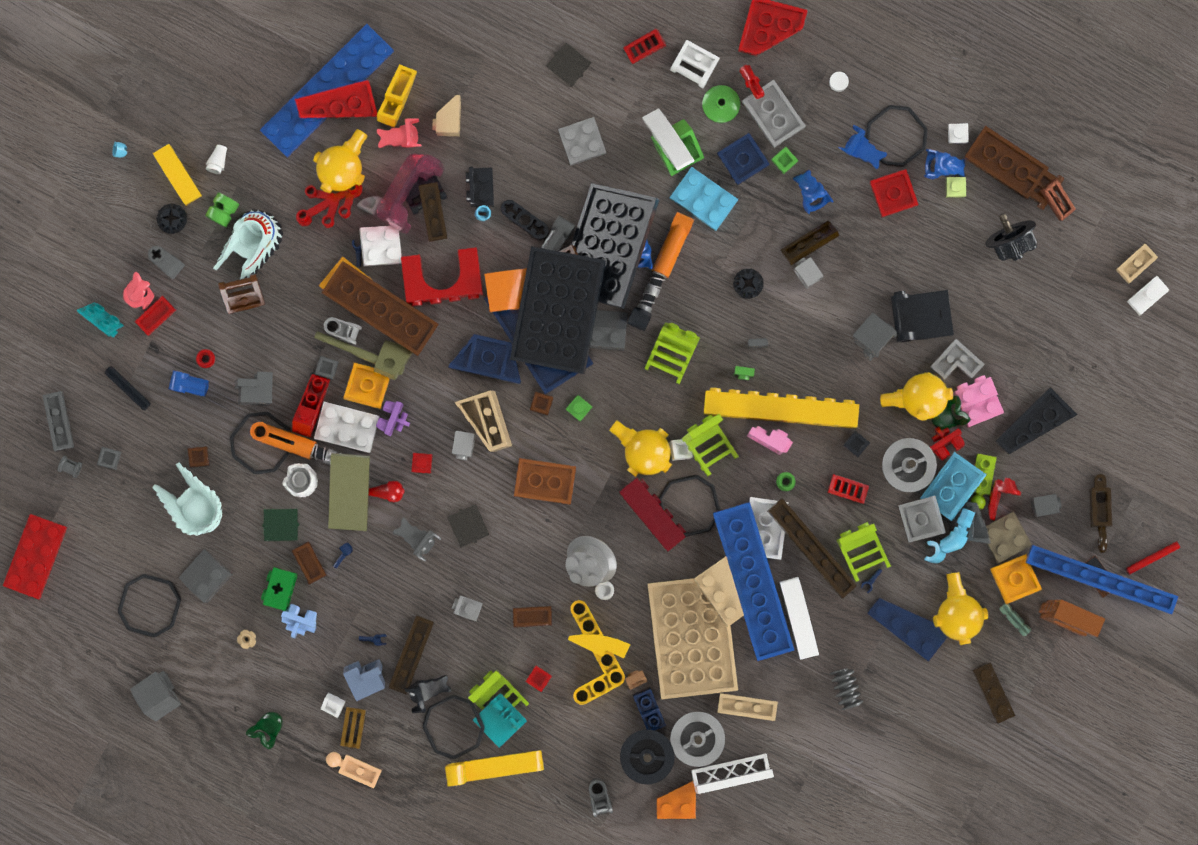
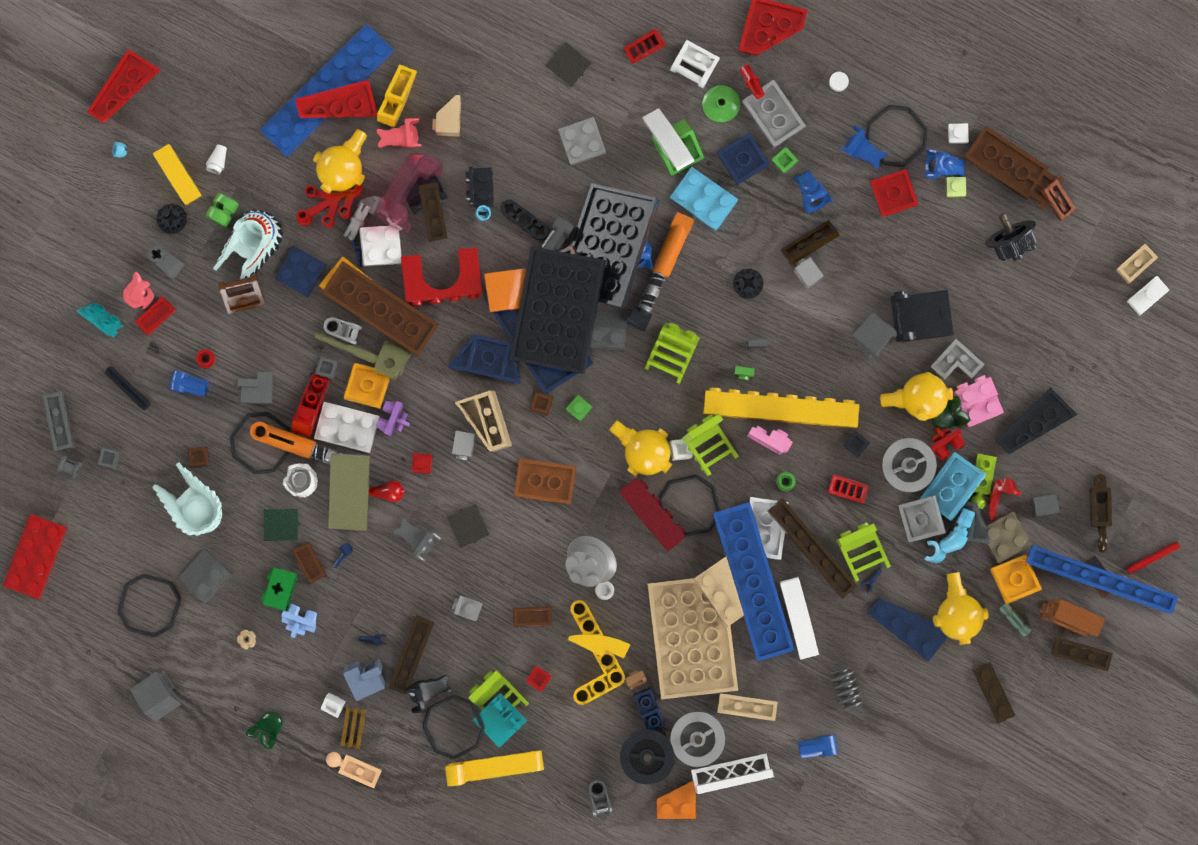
(125, 81): none -> red wing
(300, 271): none -> dark blue plate
(357, 221): none -> light grey pin
(822, 746): none -> blue piece
(1081, 654): none -> dark brown plate

